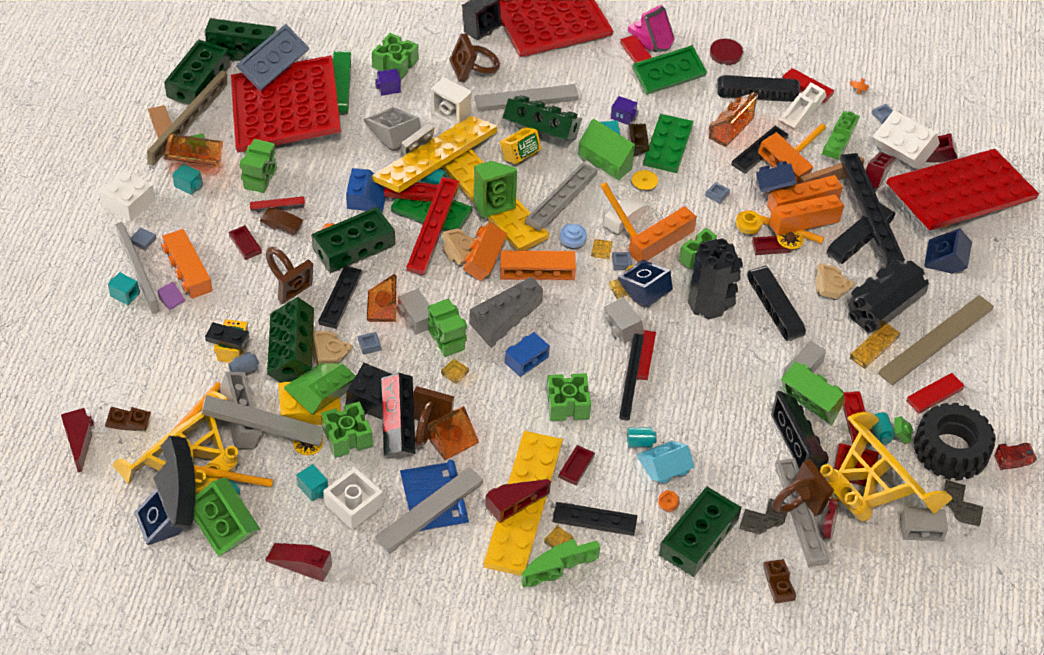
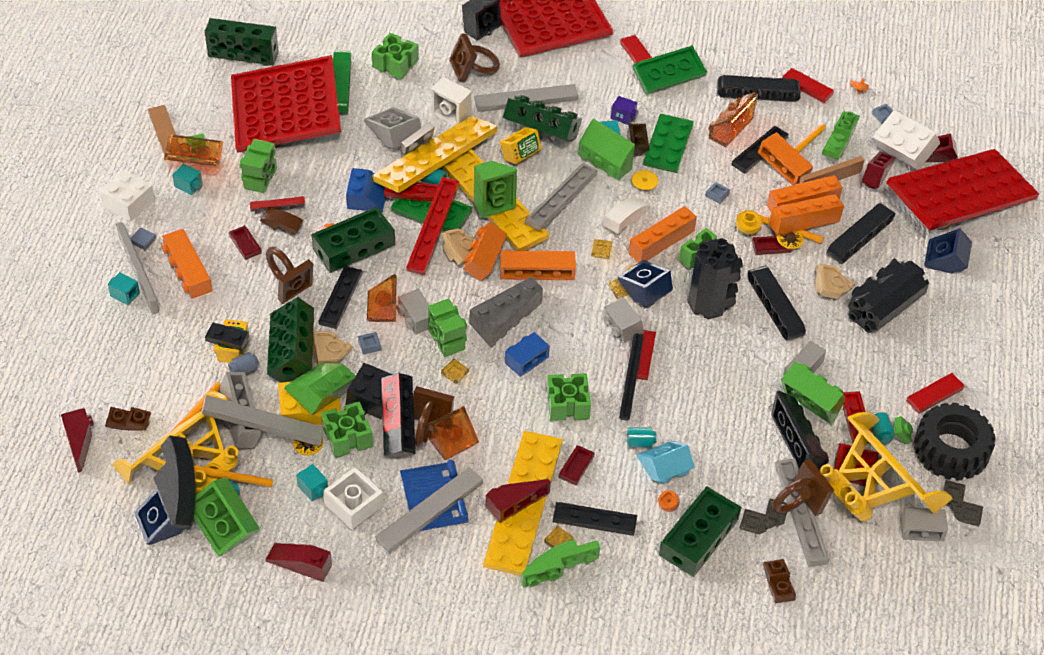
(170, 295): medium lavender slope -> none
(188, 116): dark tan tile -> none
(196, 71): dark green brick -> none
(272, 57): sand blue tile -> none
(388, 82): dark purple brick -> none
(573, 235): light blue plate -> none
(618, 209): light orange bar -> none
(621, 260): sand blue tile -> none
(654, 29): dark pink piece -> none
(726, 51): dark red tile -> none
(776, 177): dark blue slope -> none
(803, 106): white slope -> none
(830, 518): dark red tile -> none
(871, 208): black tile -> none
(874, 346): clear yellow plate -> none
(935, 340): dark tan tile -> none
(1014, 456): clear red leg -> none

